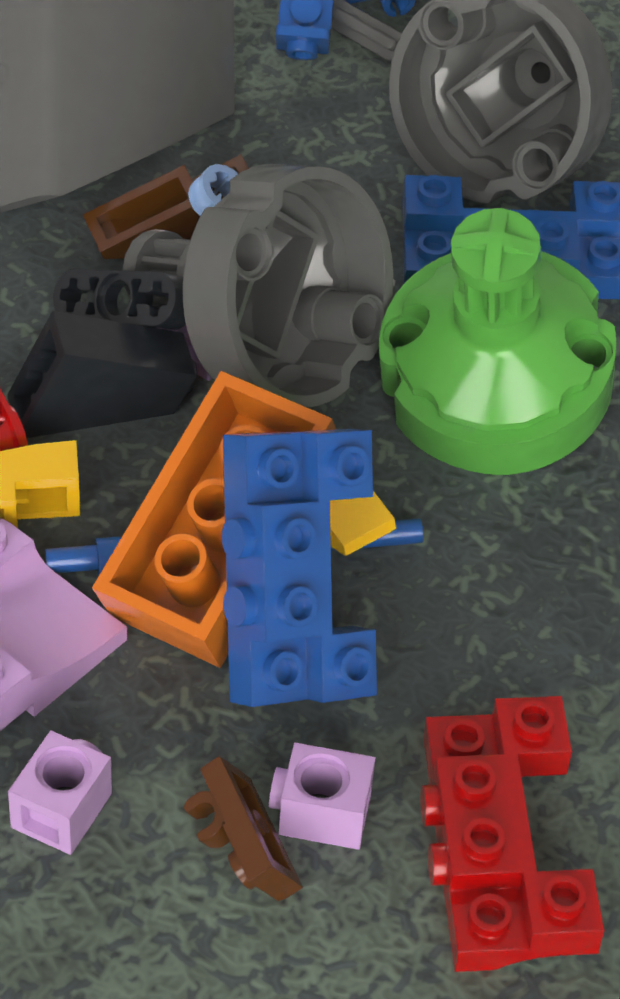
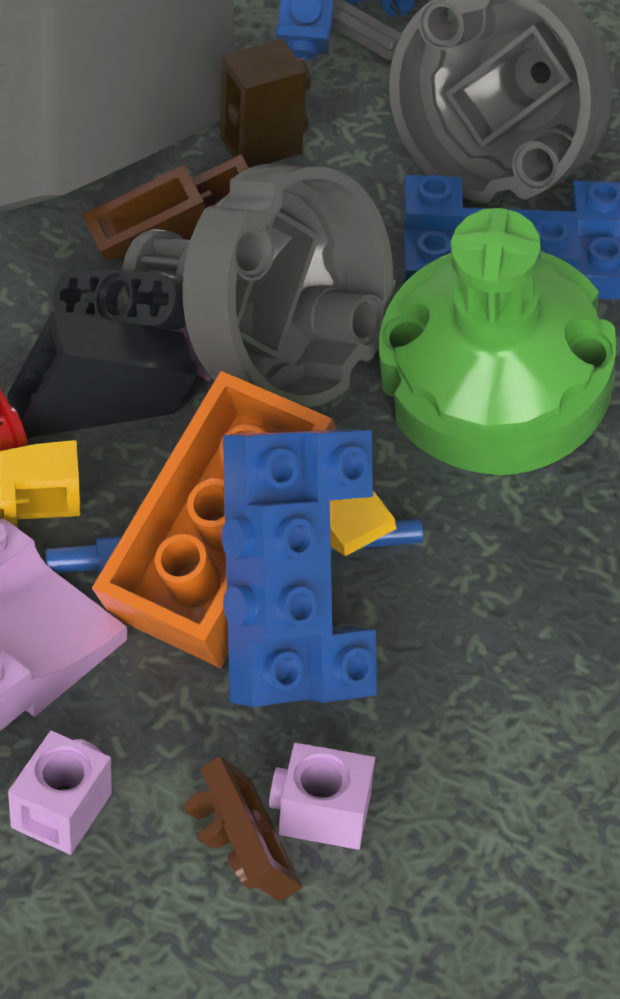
(200, 190): light blue bush -> none
(263, 103): none -> dark brown brick
(484, 847): red bracket -> none

